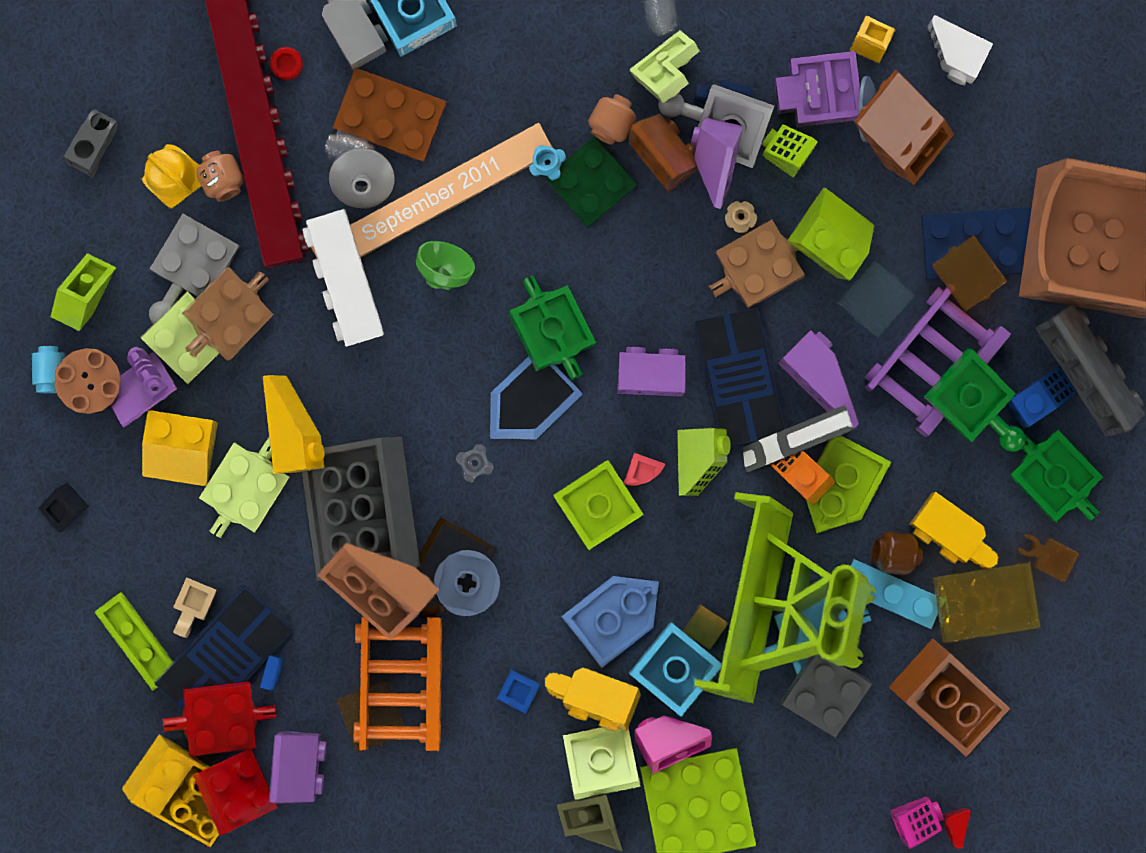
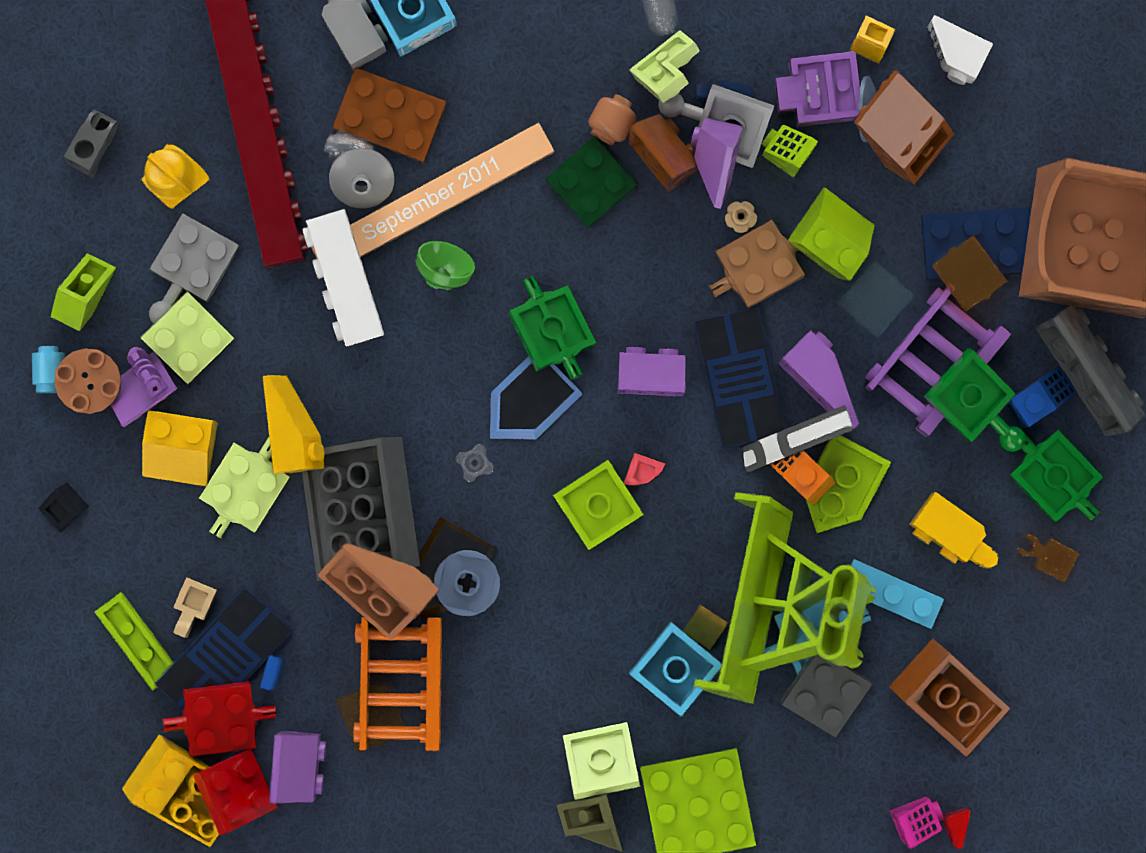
(220, 176): nougat head -> none
(227, 314): medium nougat plate -> none
(286, 63): red tile -> none
(518, 691): blue tile -> none
(545, 153): medium azure plate -> none
(595, 697): yellow hinge -> none
(614, 616): medium blue tile -> none
(669, 741): dark pink slope -> none
(700, 458): lime slope -> none
(896, 553): reddish brown head -> none
(986, 602): clear yellow plate -> none

